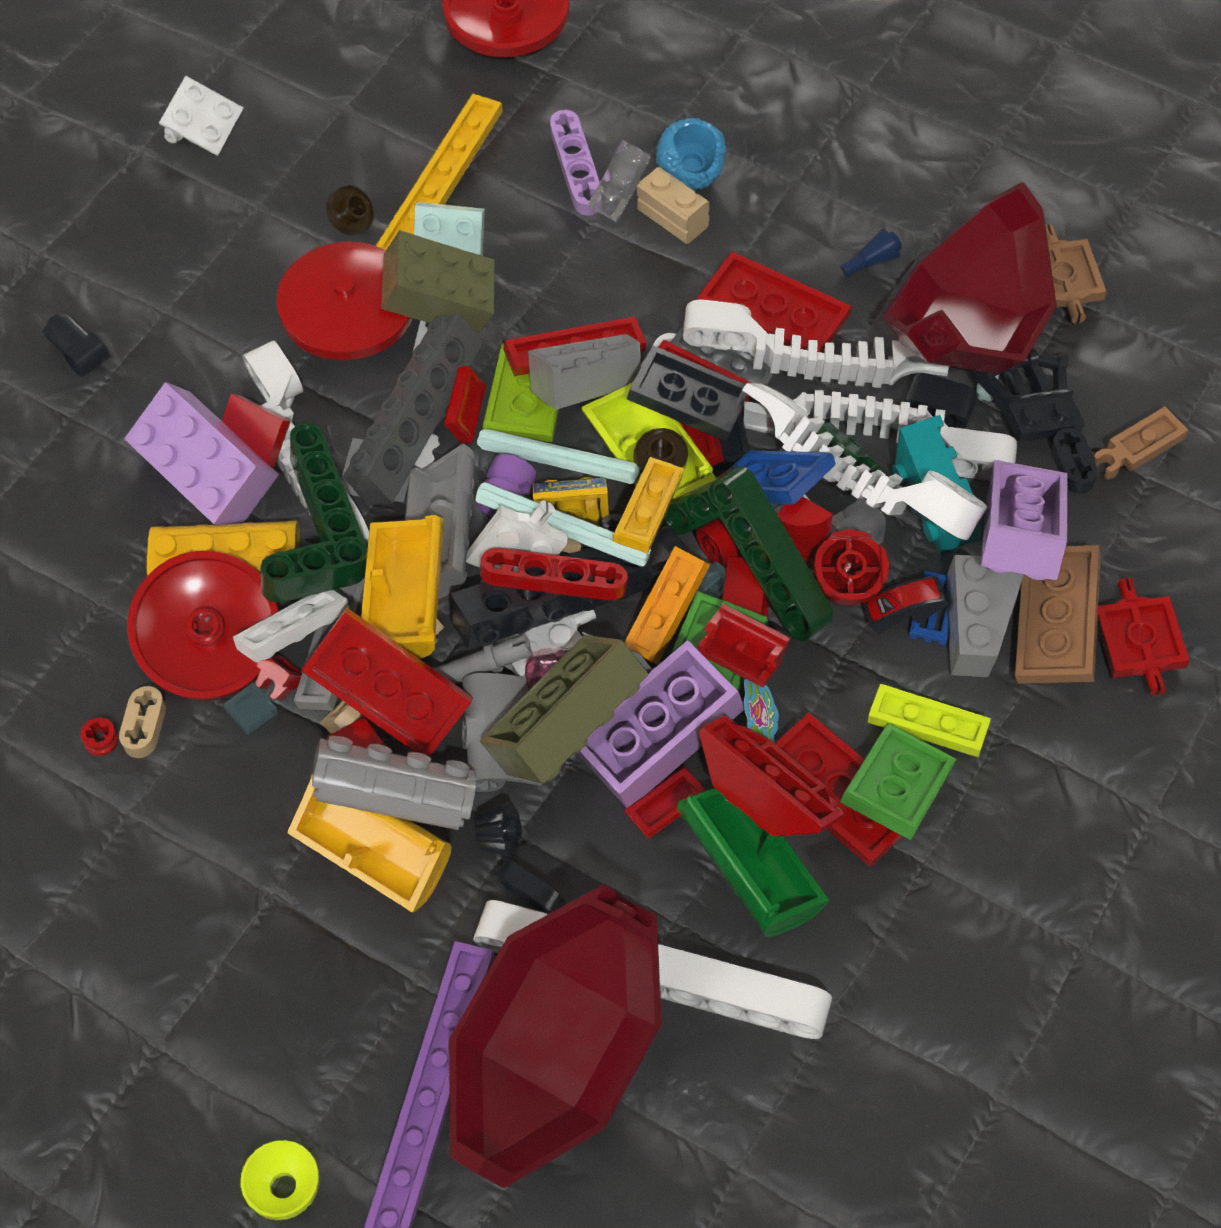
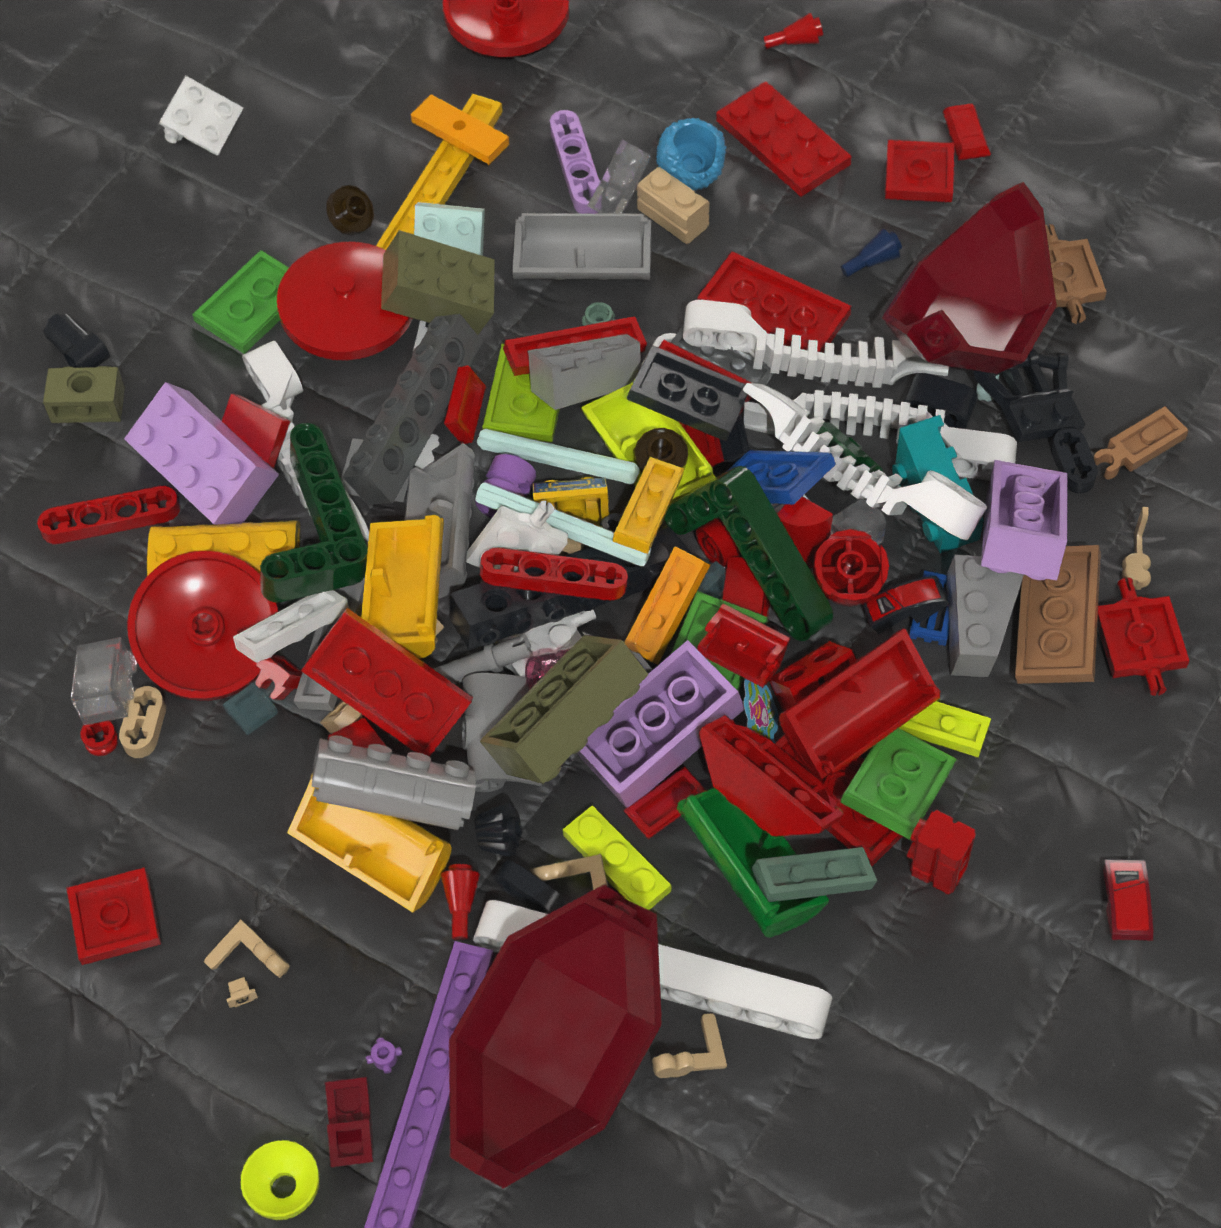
(84, 394): none -> olive brick
(103, 681): none -> clear brick
(109, 521): none -> red beam
(113, 916): none -> red plate
(240, 993): none -> tan piece
(243, 933): none -> tan piece
(245, 304): none -> bright green tile
(349, 1122): none -> dark red slope
(384, 1055): none -> medium lavender piece
(460, 129): none -> light orange tile
(460, 888): none -> red cone
(582, 246): none -> light grey container
(590, 864): none -> tan piece
(597, 313): none -> sand green plate
(622, 862): none -> neon yellow plate
(685, 1062): none -> tan piece
(783, 138): none -> red plate
(802, 31): none -> red cone
(810, 672): none -> red brick
(814, 874): none -> sand green plate
(859, 706): none -> red container
(919, 171): none -> red plate
(941, 851): none -> red brick
(966, 132): none -> red tile
(1128, 900): none -> slope
(1137, 563): none -> tan piece

